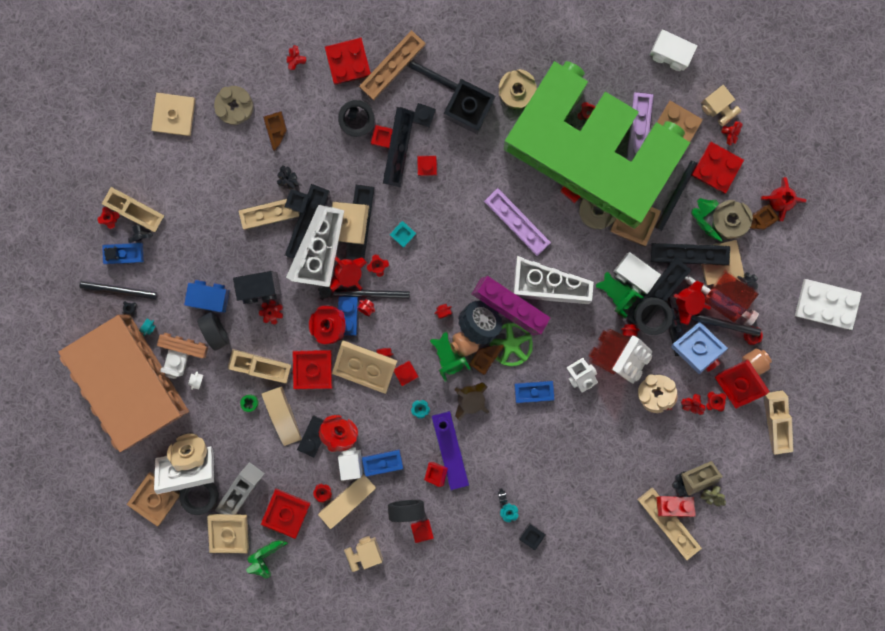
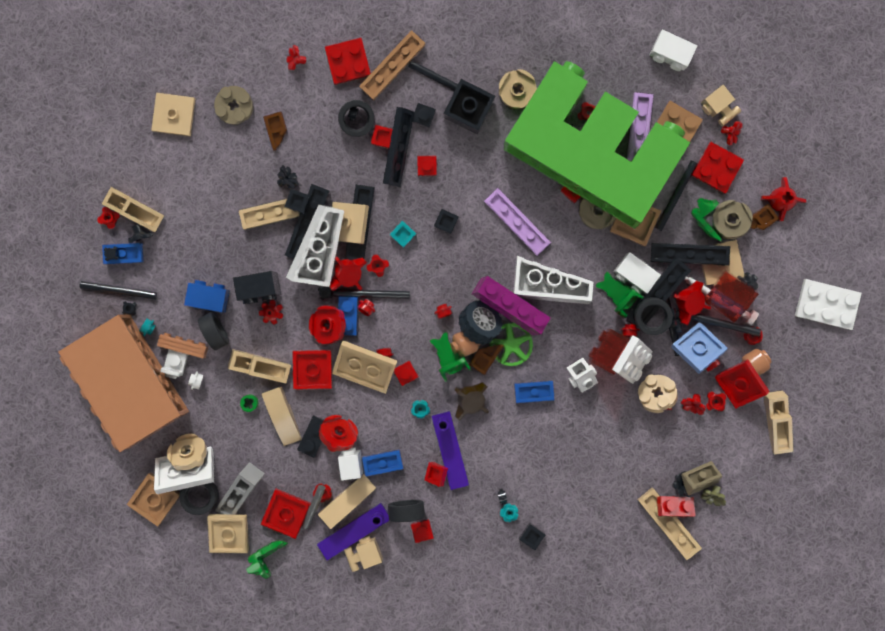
(313, 506): none -> dark grey piece
(353, 531): none -> dark purple piece
(446, 221): none -> black plate

